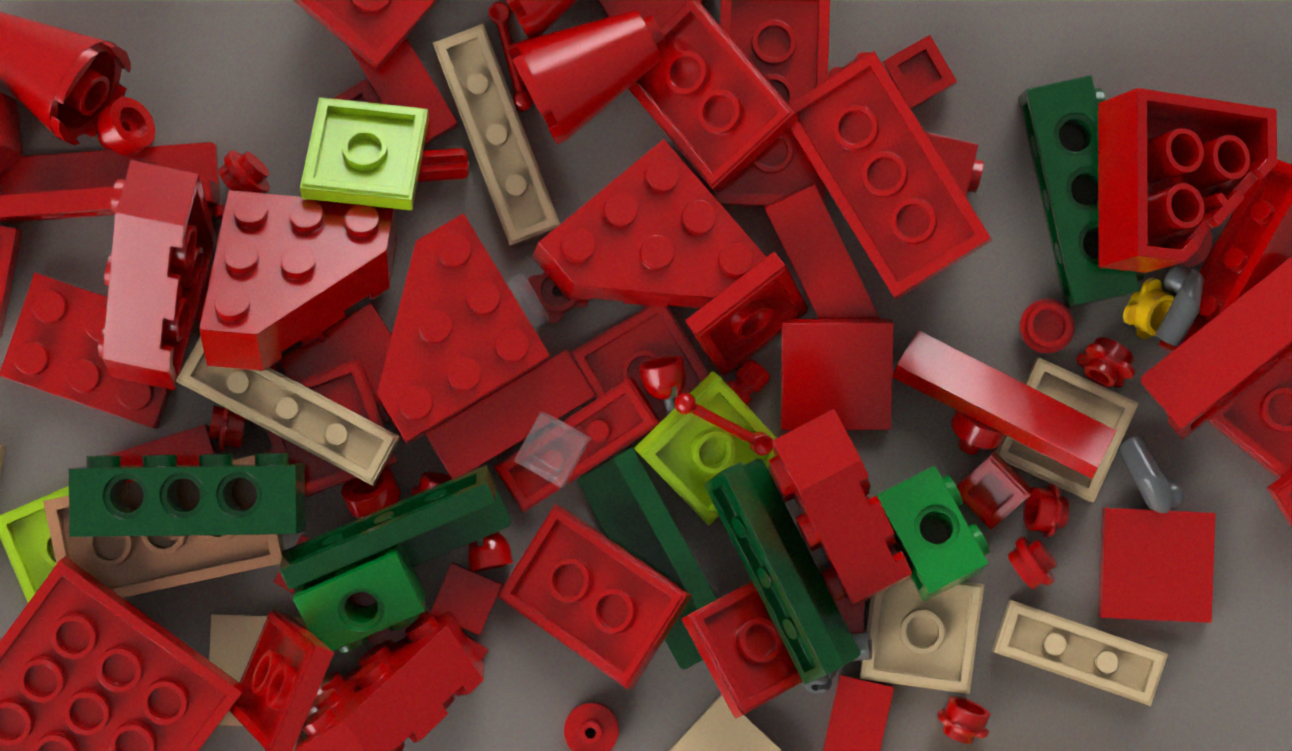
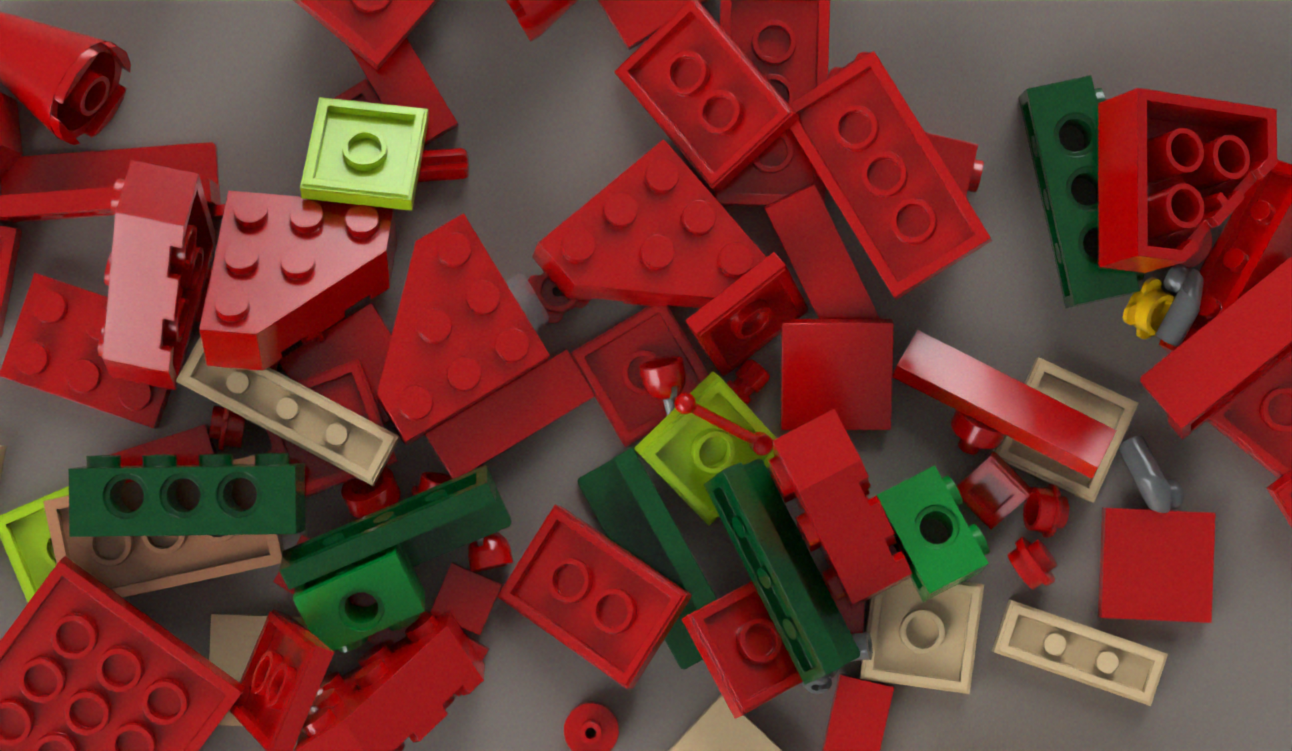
(125, 127): red tile -> none
(244, 173): red plate -> none
(496, 135): tan tile -> none
(499, 15): red hinge -> none
(552, 449): clear tile -> none
(586, 67): red cone -> none
(610, 423): red tile -> none
(920, 72): red plate -> none
(964, 720): red plate -> none
(1046, 326): red plate -> none
(1107, 362): red plate -> none

